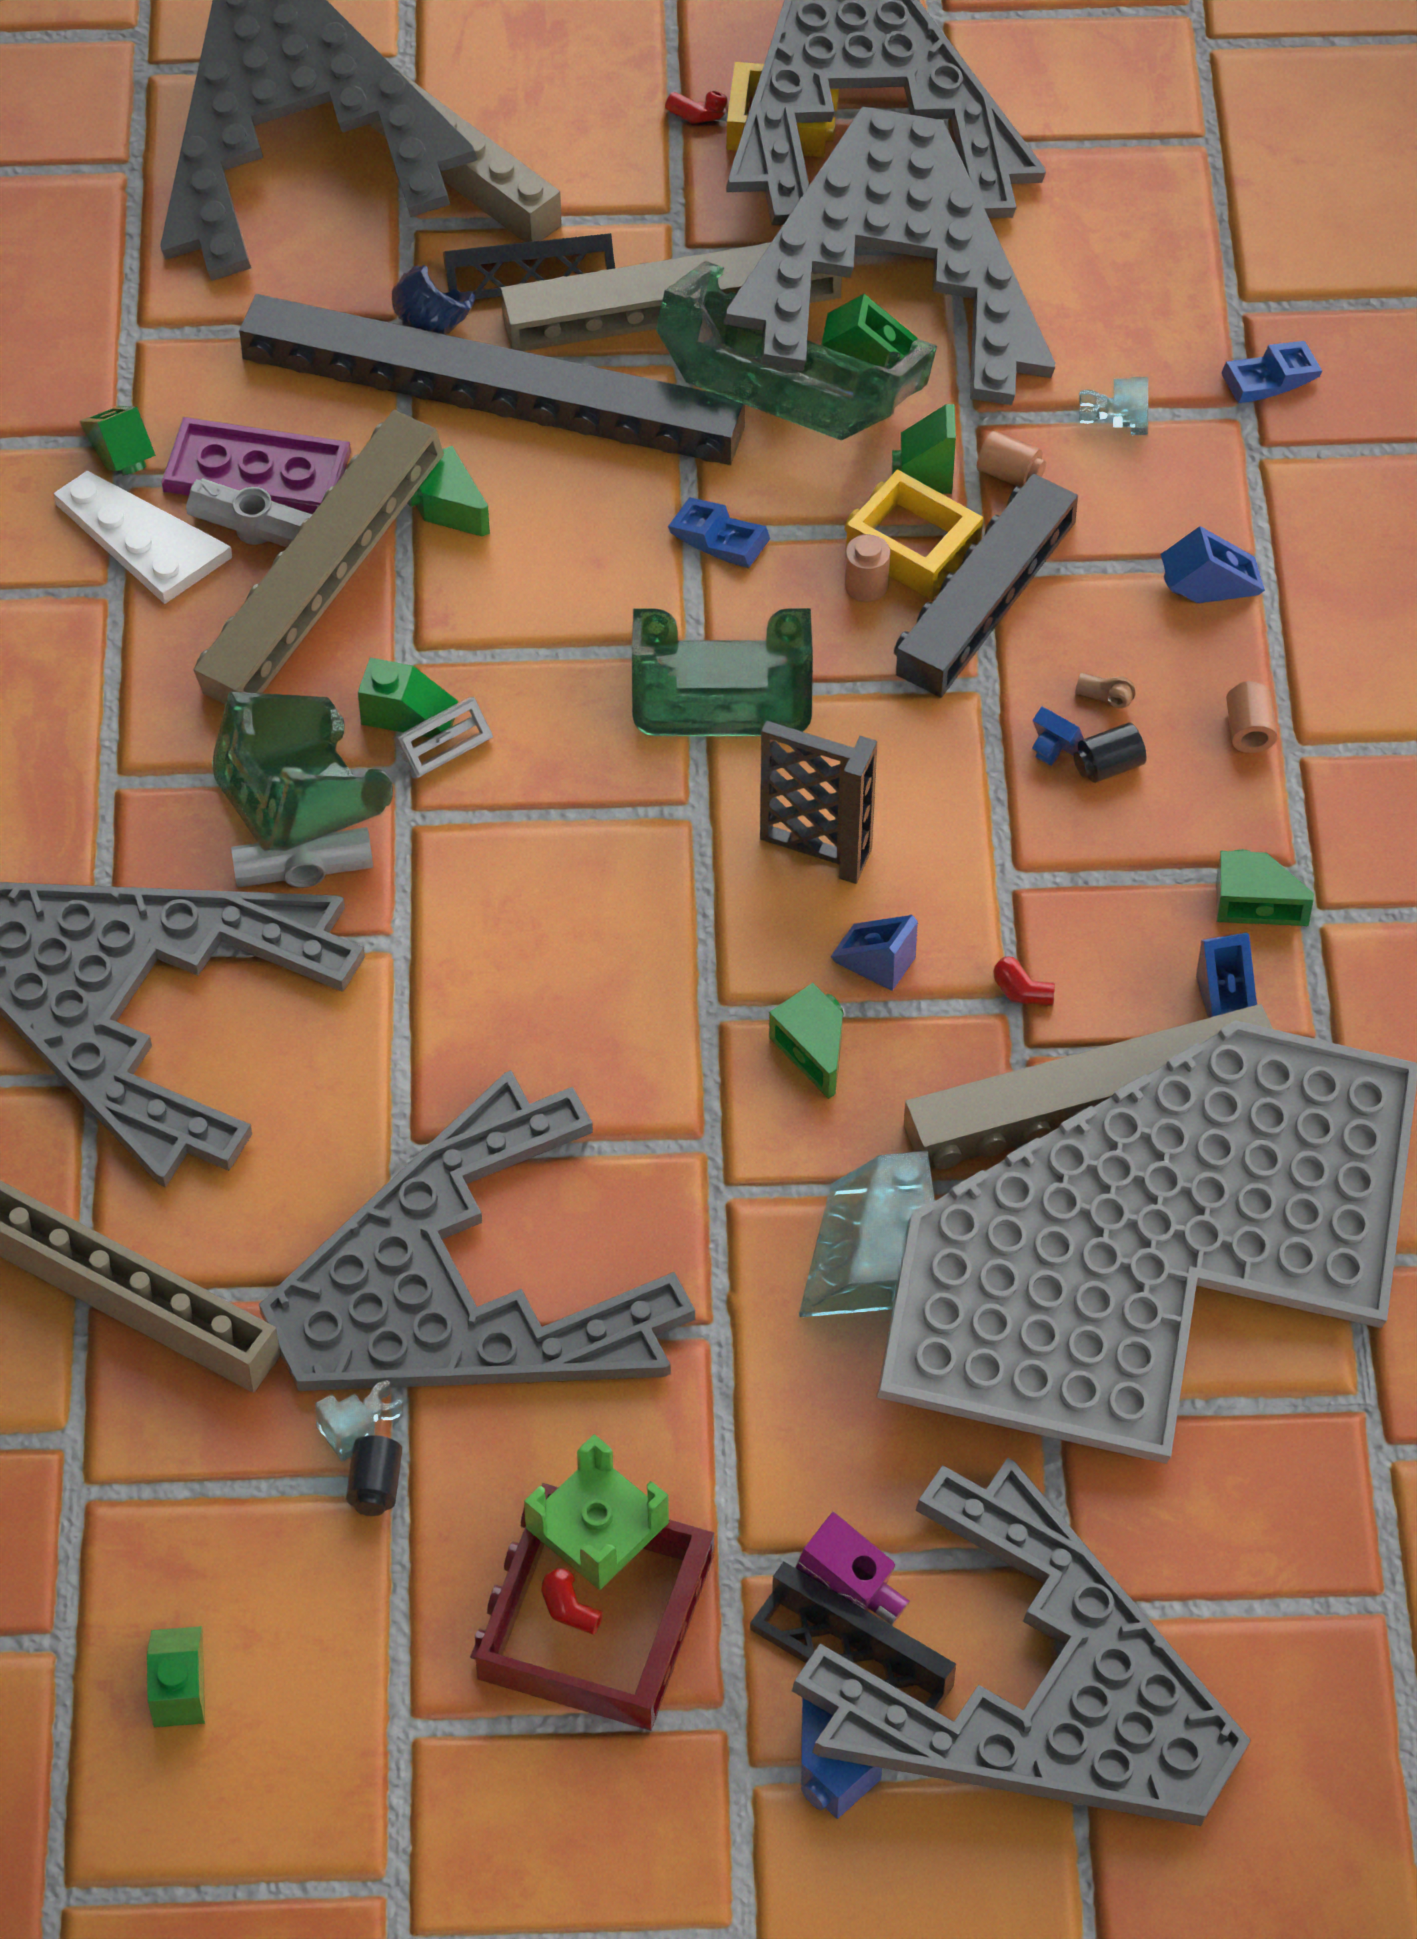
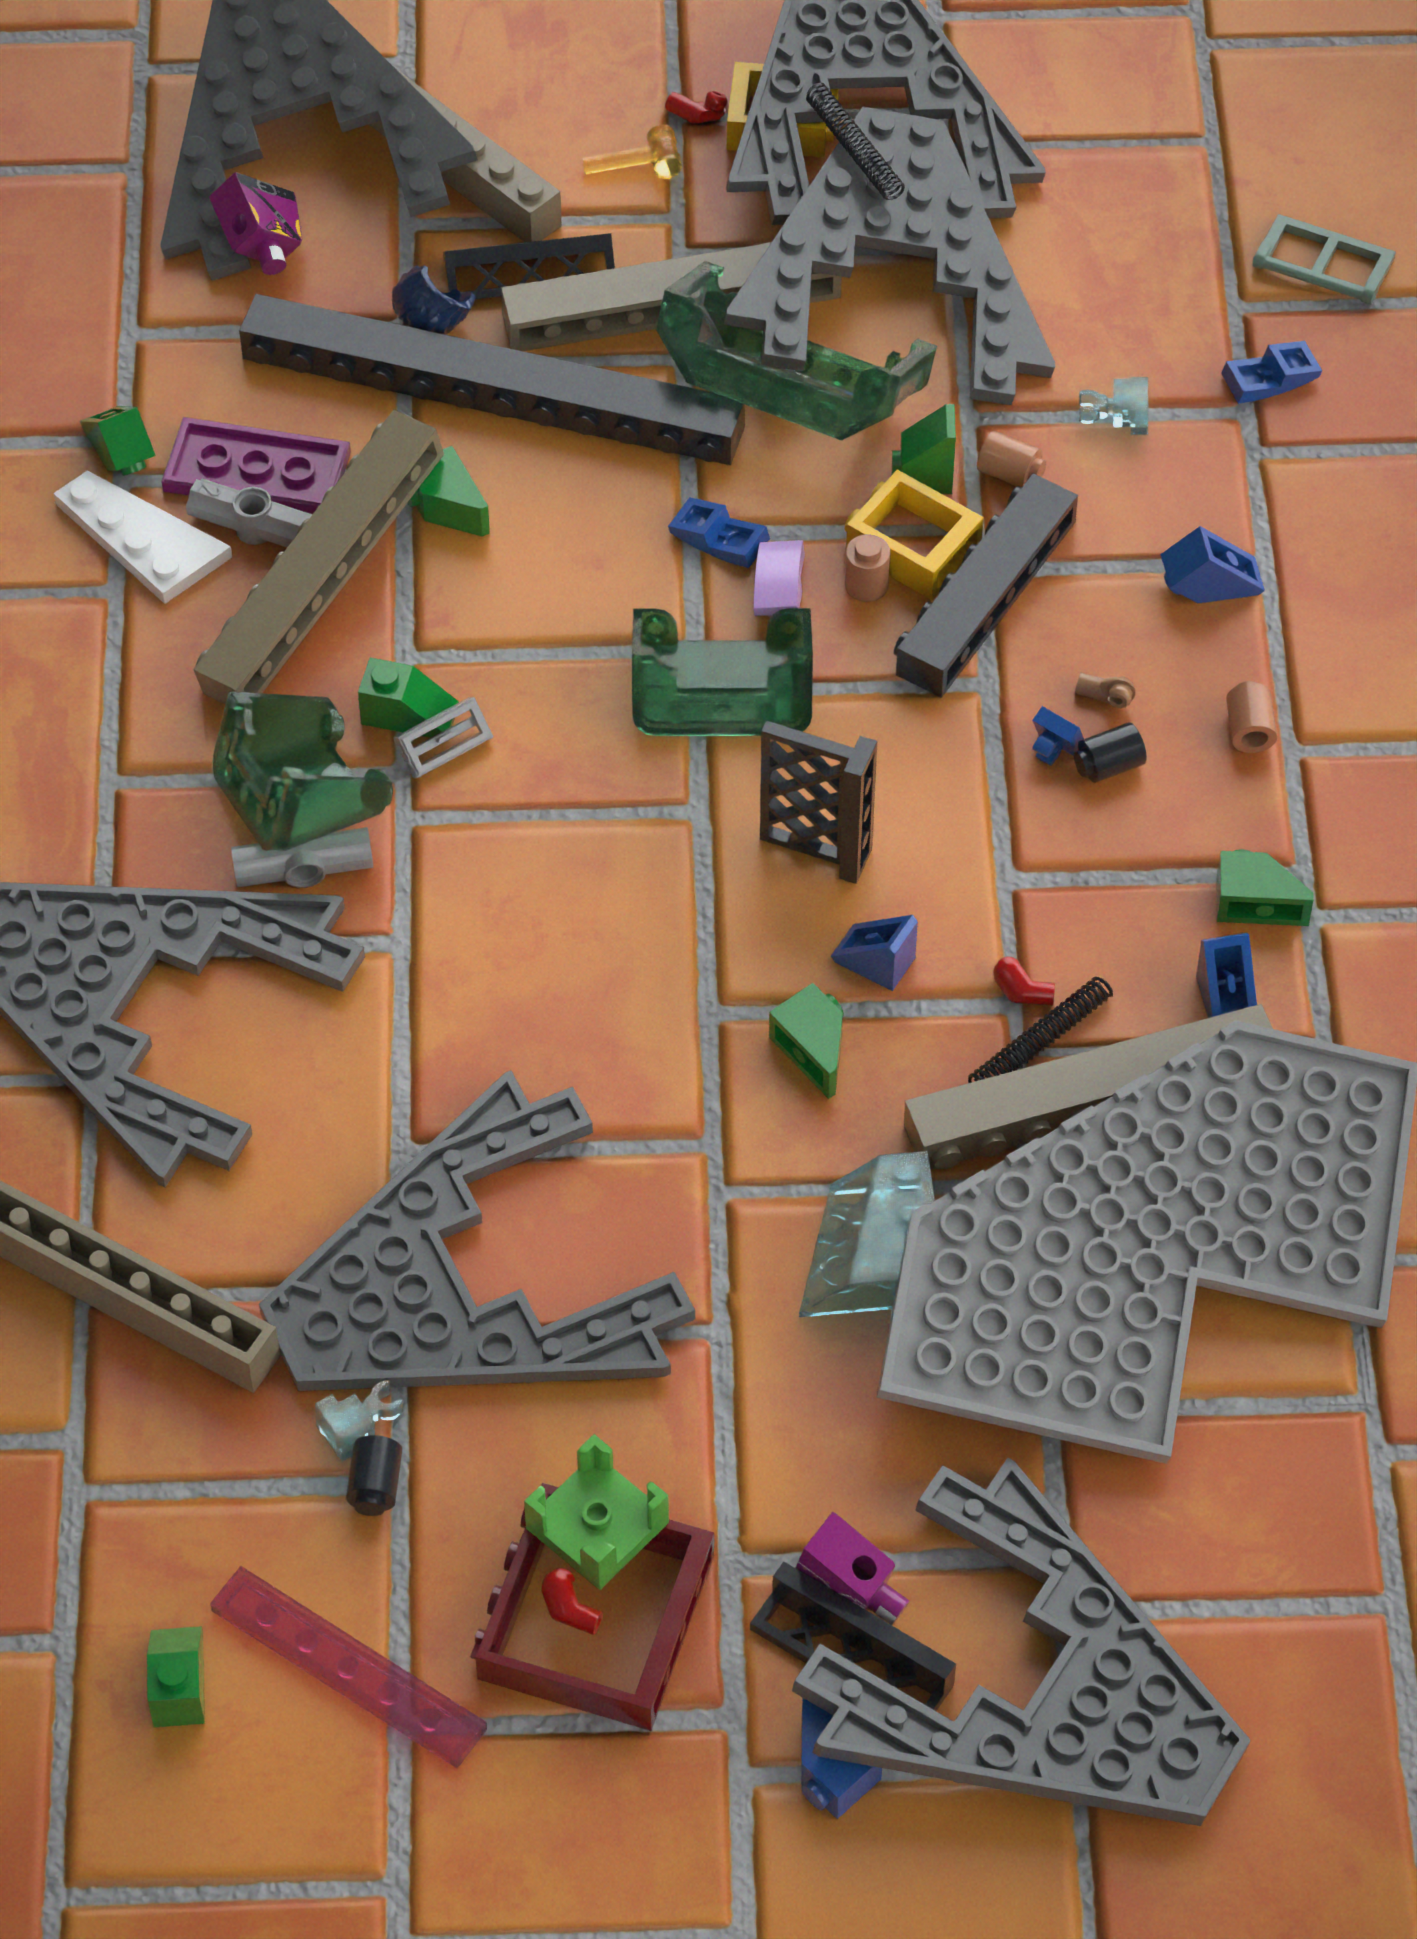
(258, 220): none -> magenta torso
(349, 1666): none -> clear pink tile
(660, 152): none -> clear yellow piece
(778, 576): none -> lavender slope
(860, 136): none -> black piece
(866, 332): green slope -> none
(1046, 1022): none -> black piece
(1332, 242): none -> sand green window

